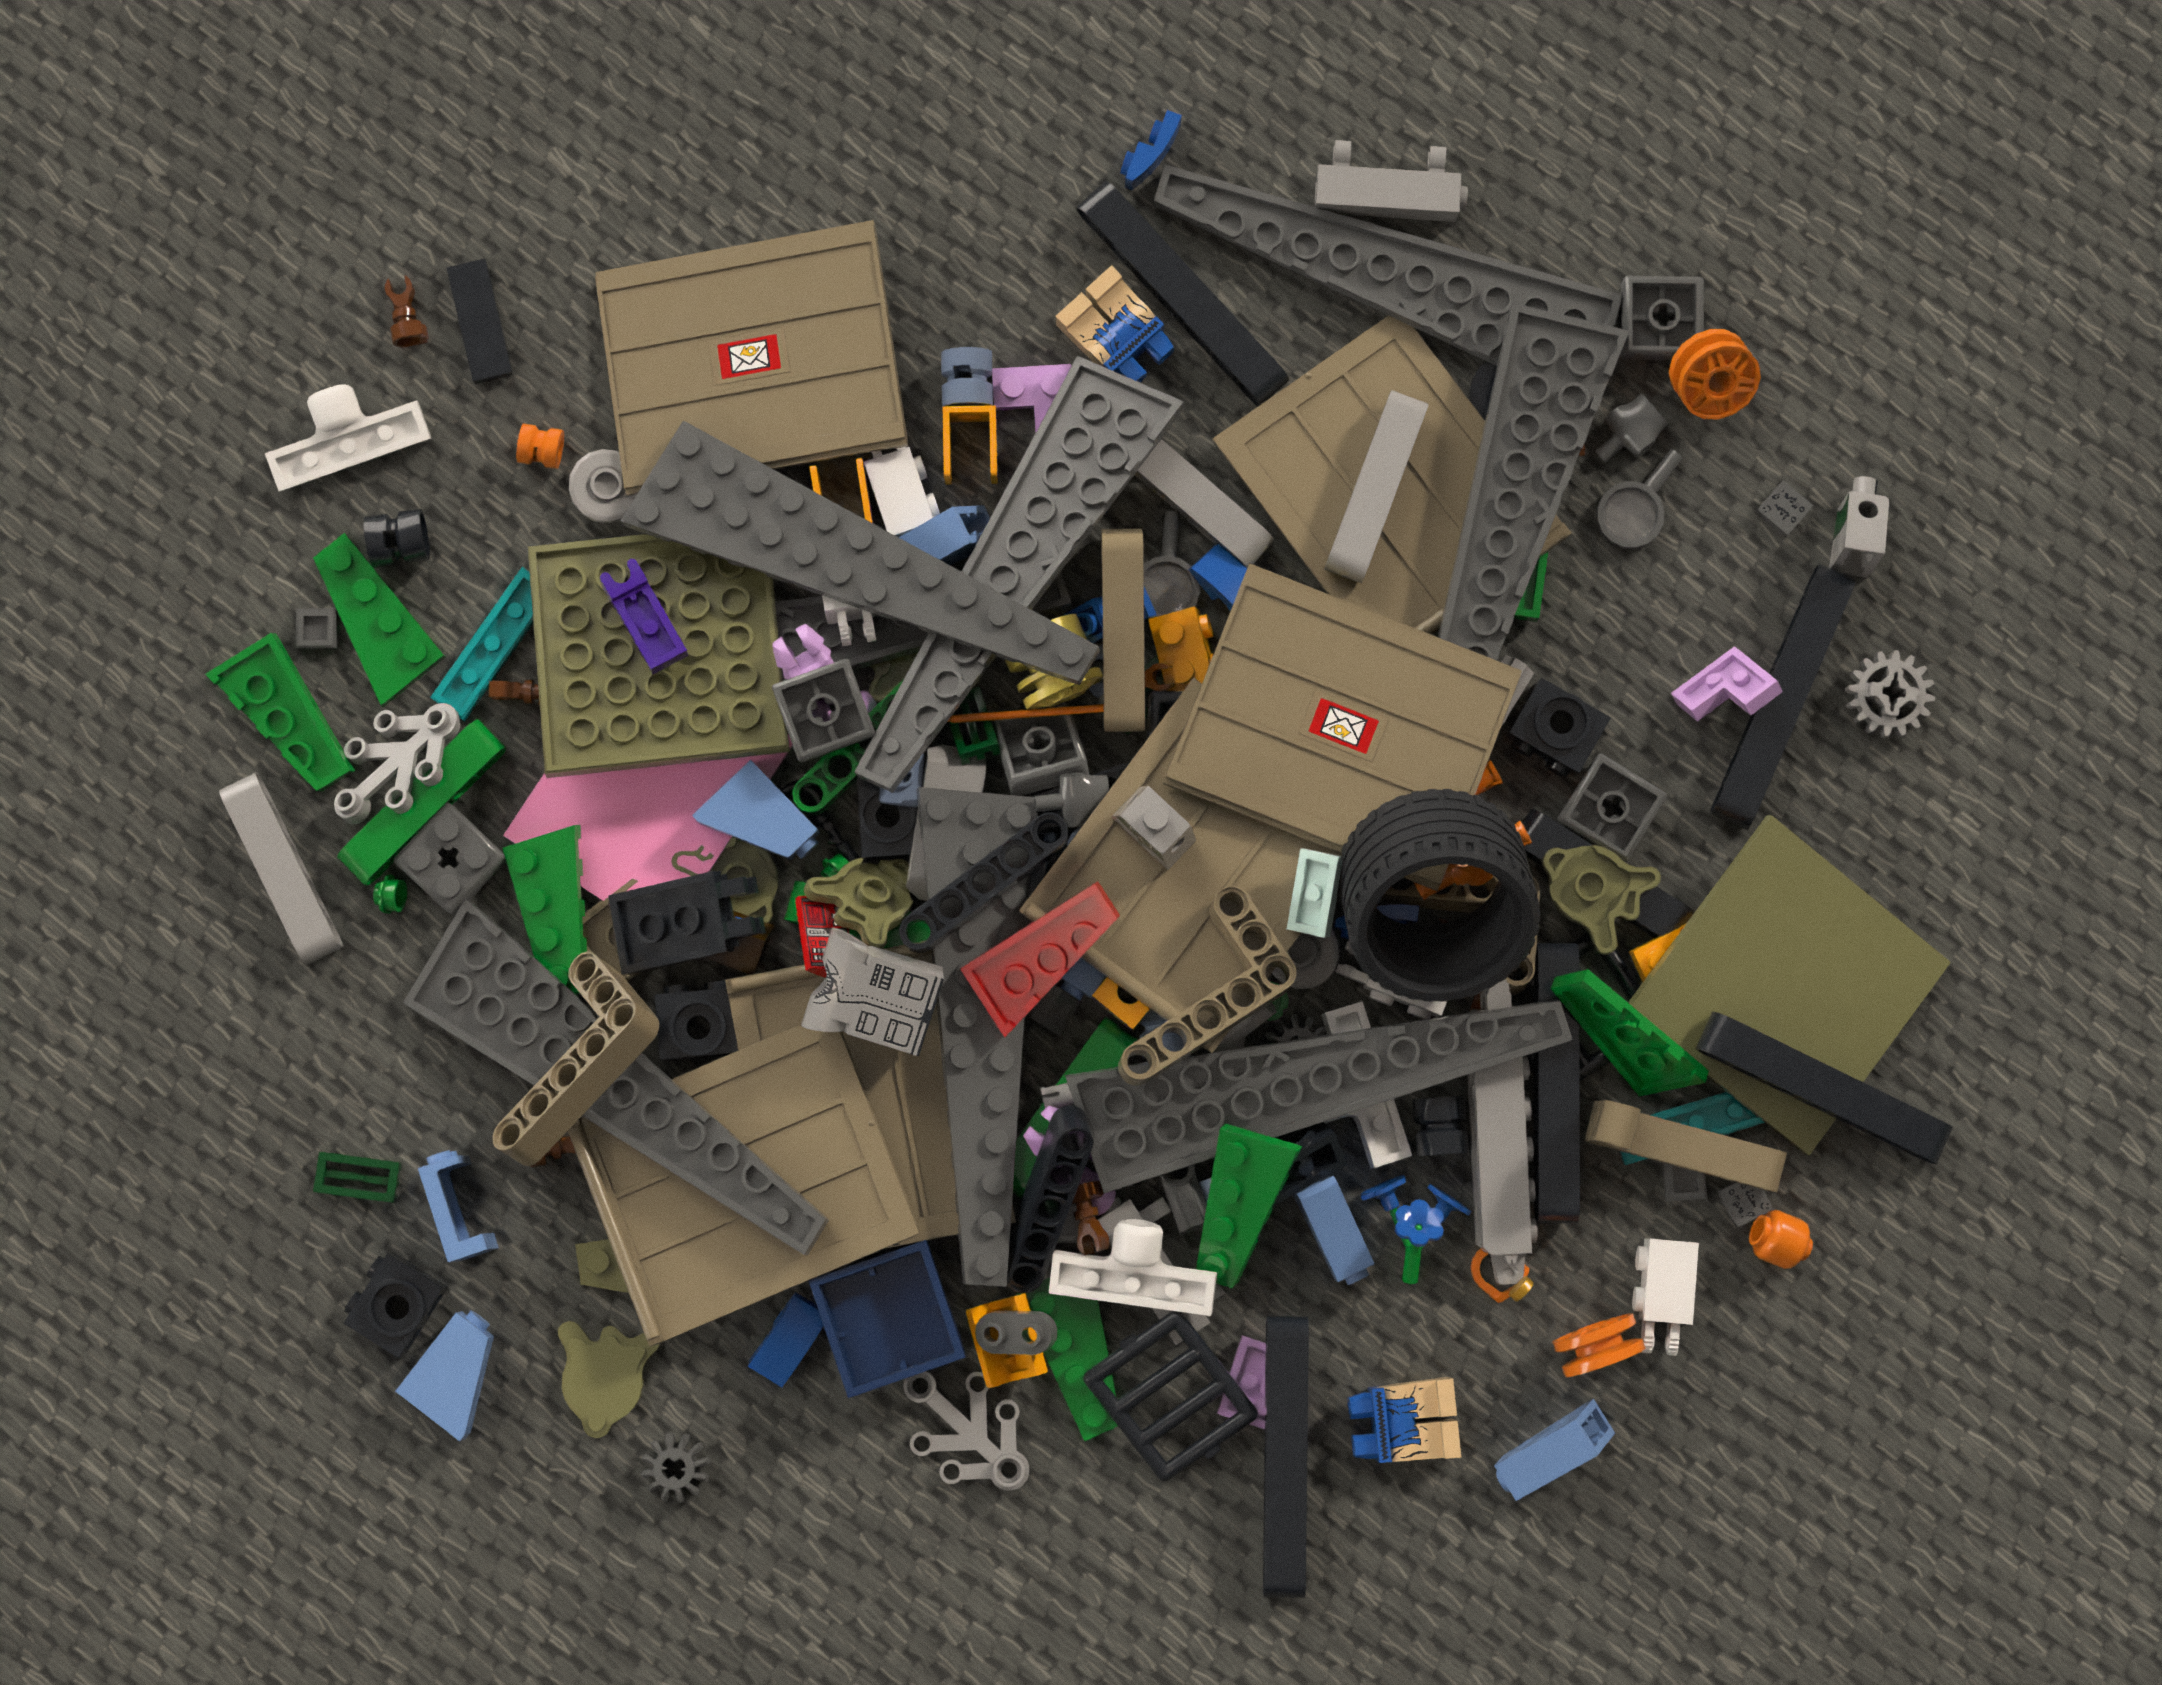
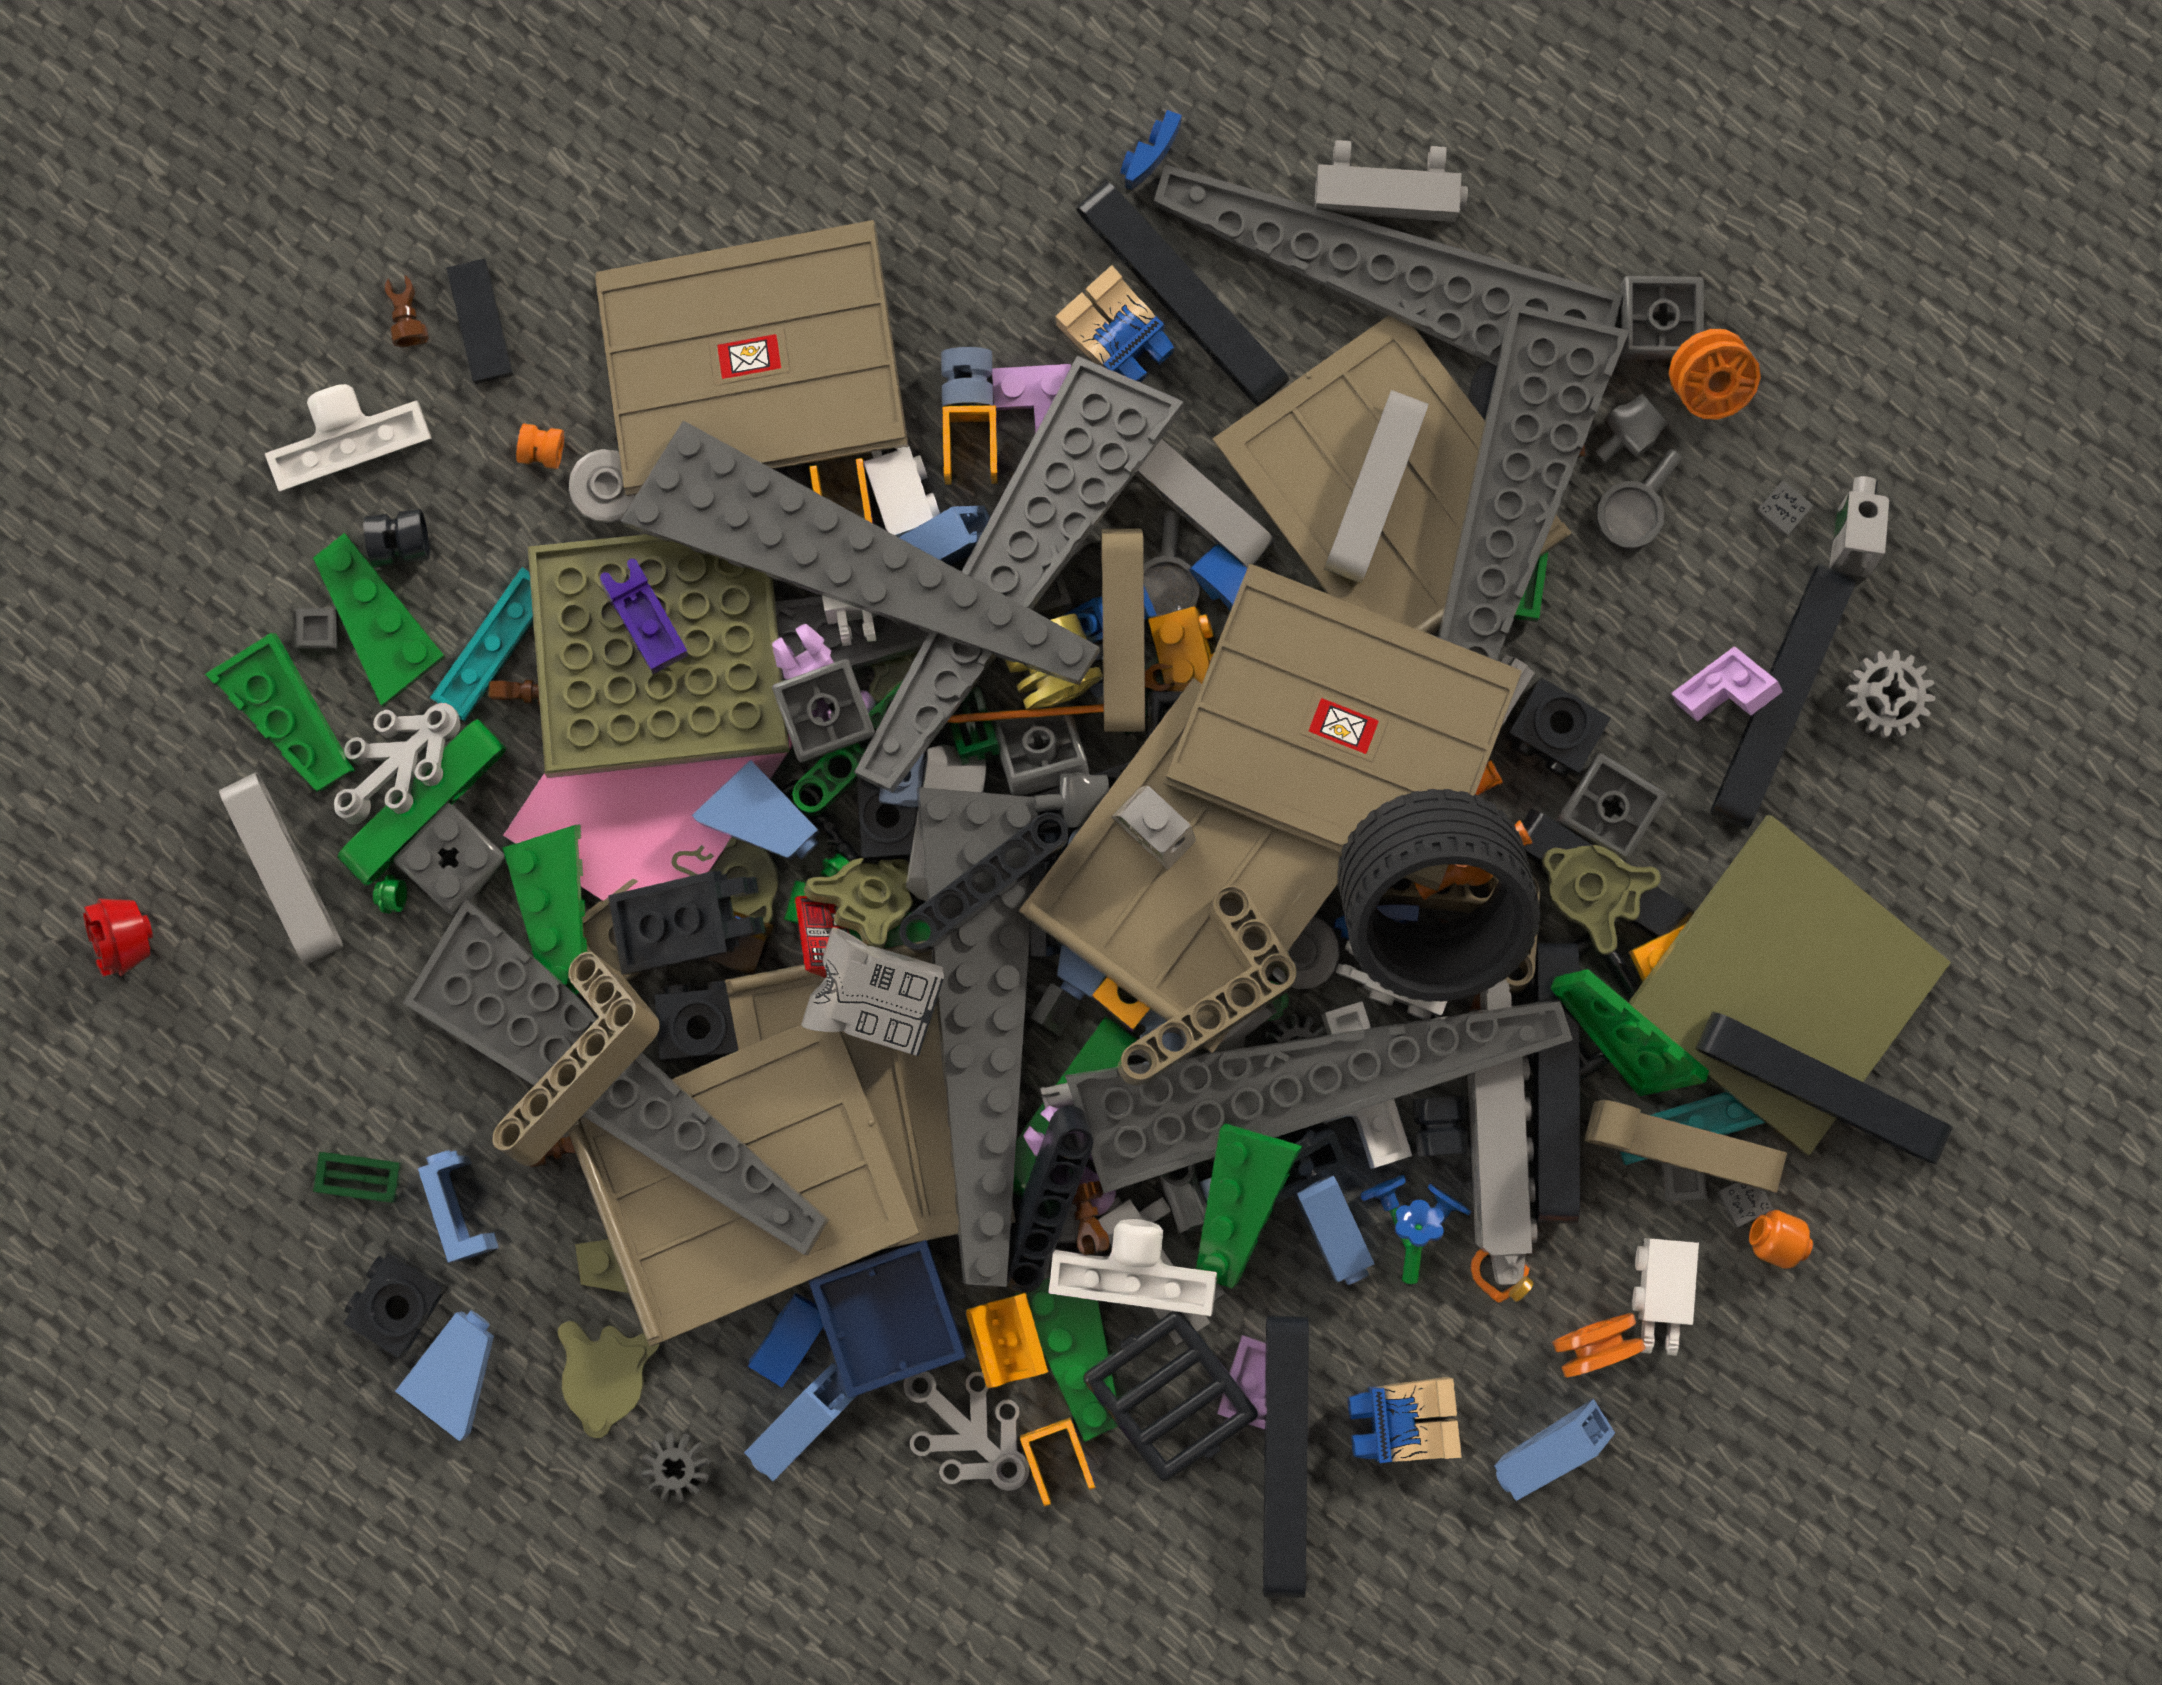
(117, 935): none -> red cone
(799, 1424): none -> medium blue slope
(1013, 1332): dark grey plate -> none
(1031, 961): red wing -> none
(1049, 1429): none -> light orange piece
(1314, 893): light aqua plate -> none

